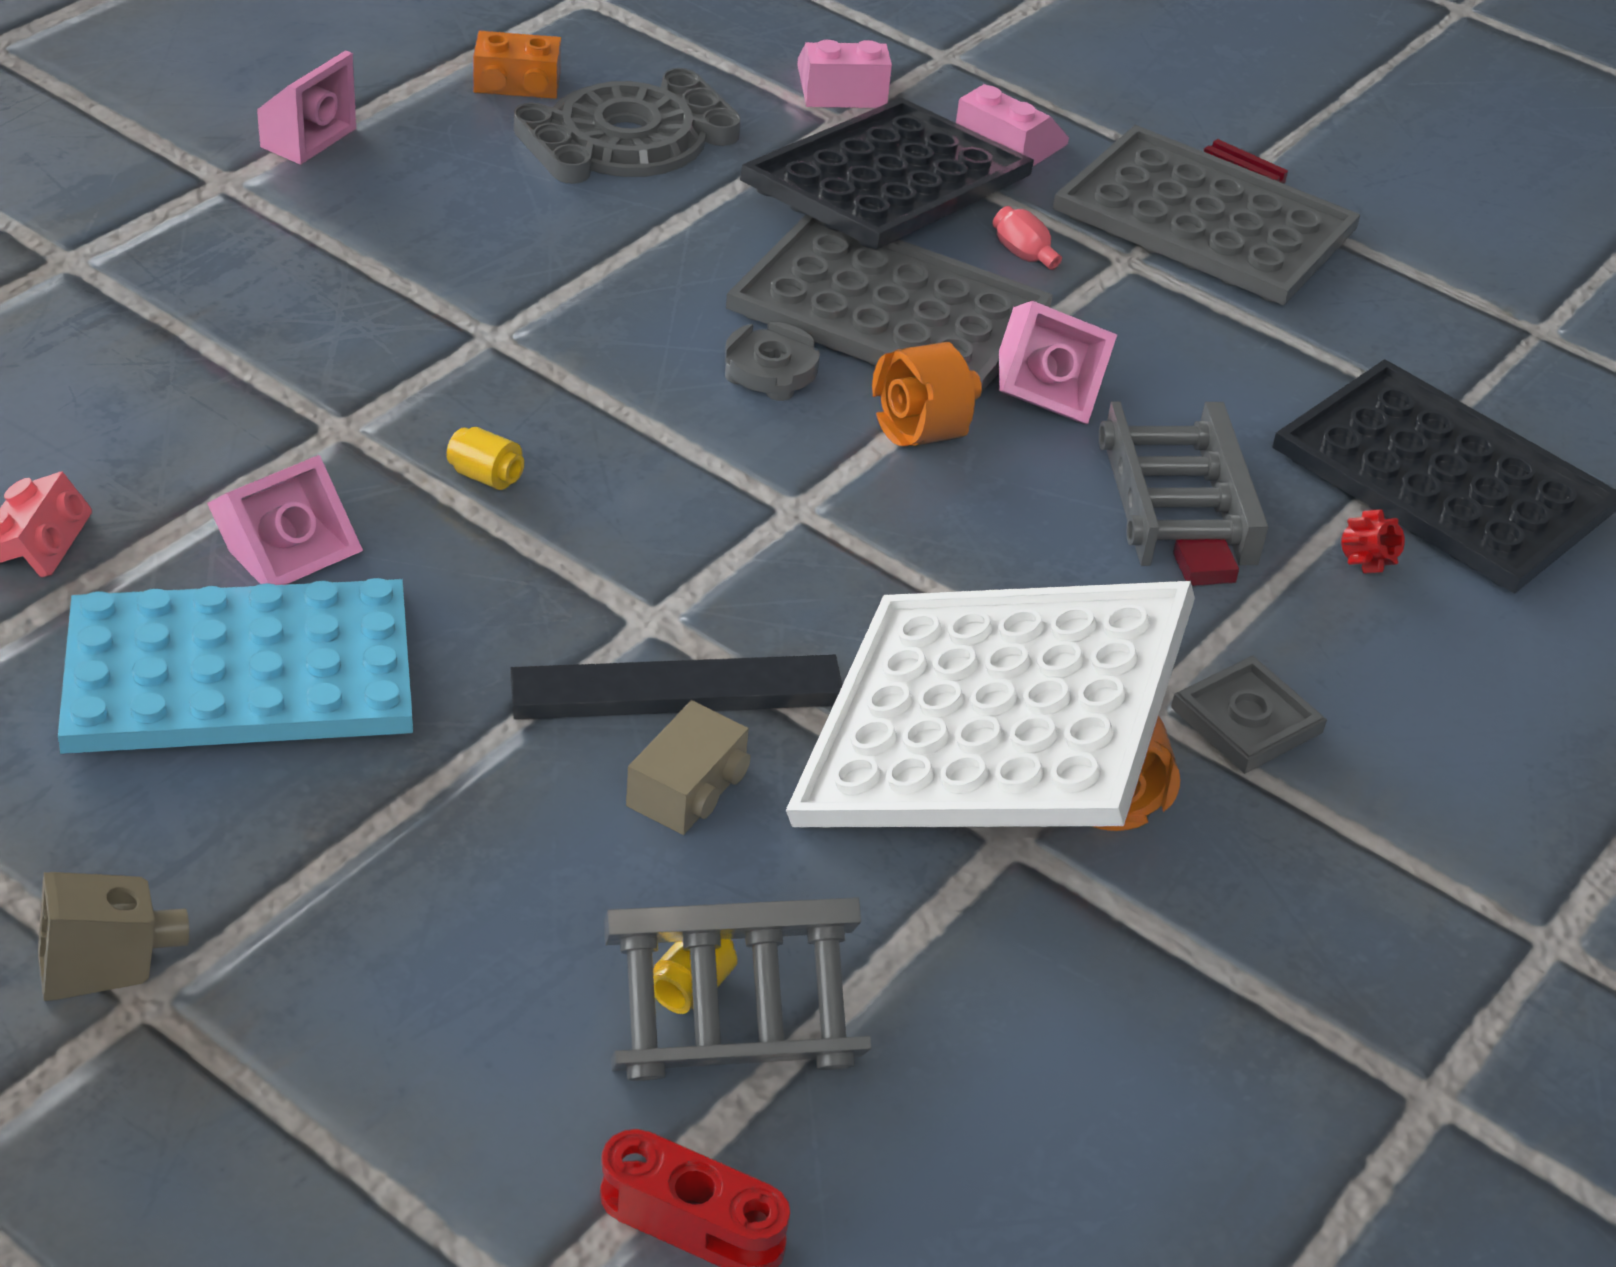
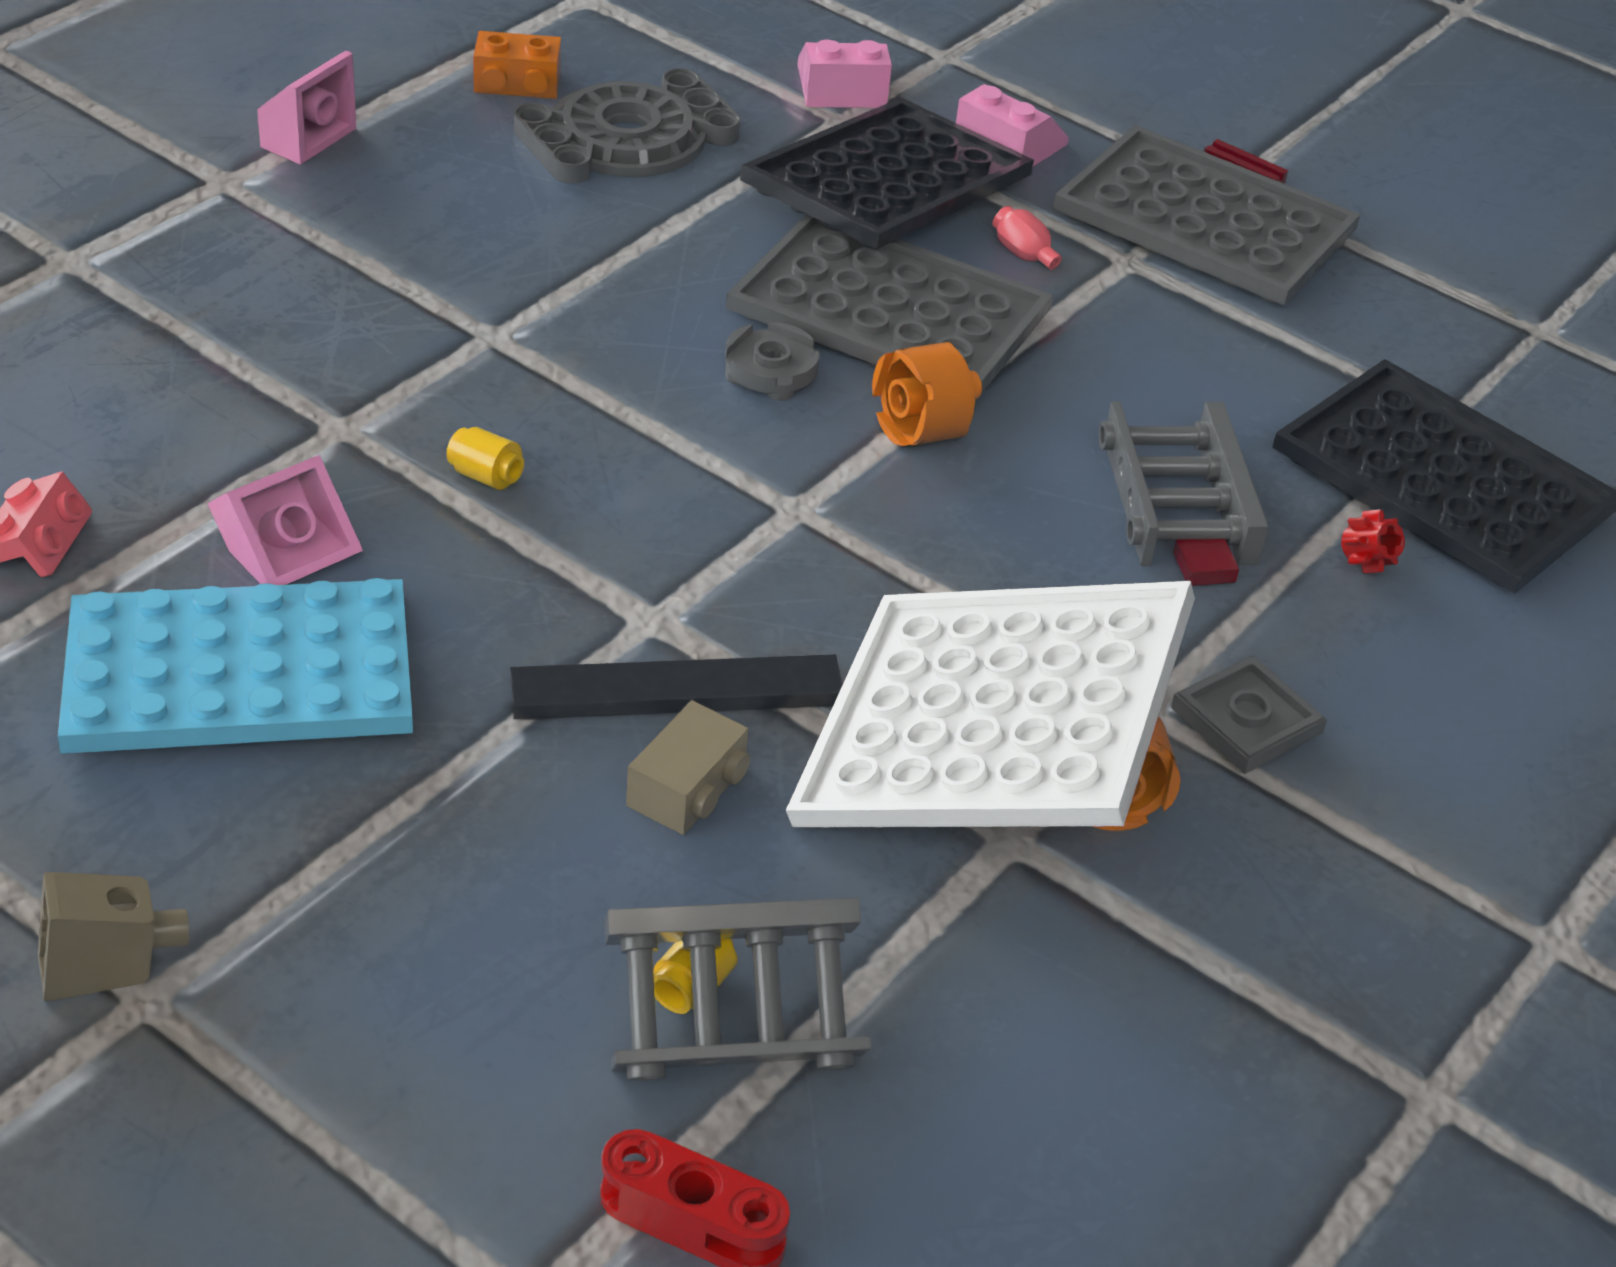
(1054, 360): bright pink slope -> none

